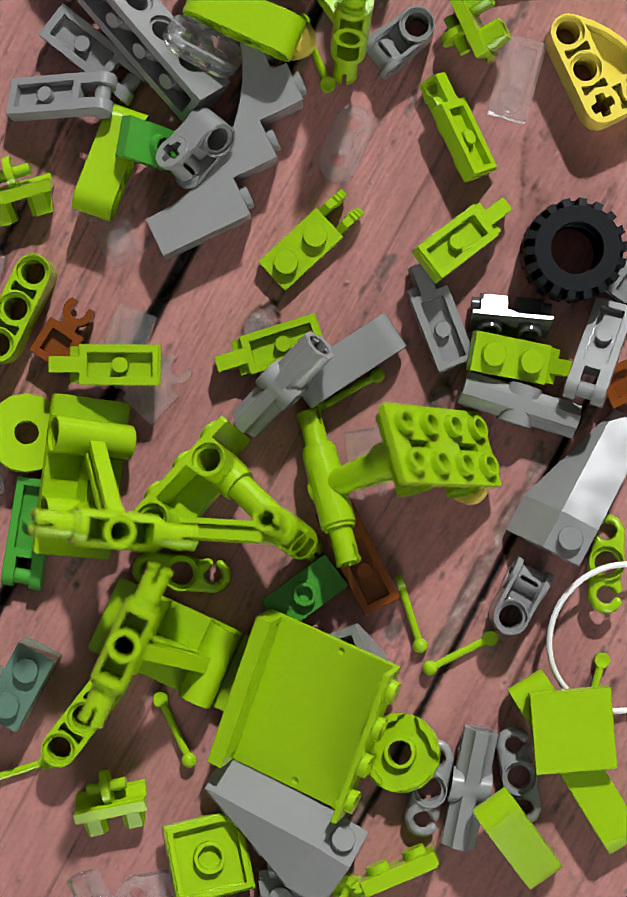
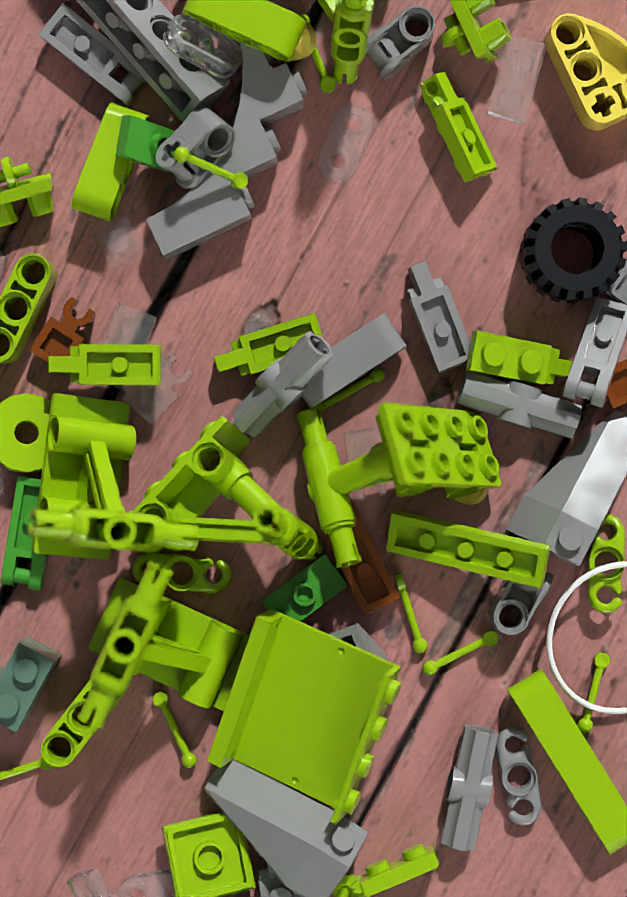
(61, 96): light grey plate -> none
(111, 799): lime hips -> none
(237, 180): none -> lime hinge
(308, 243): lime hinge -> none
(417, 803): light grey piece -> none
(423, 760): lime tile -> none
(460, 239): lime hinge -> none
(468, 548): none -> lime plate
(517, 838): lime beam -> none
(528, 320): dark grey hinge -> none
(572, 730): lime tile -> none

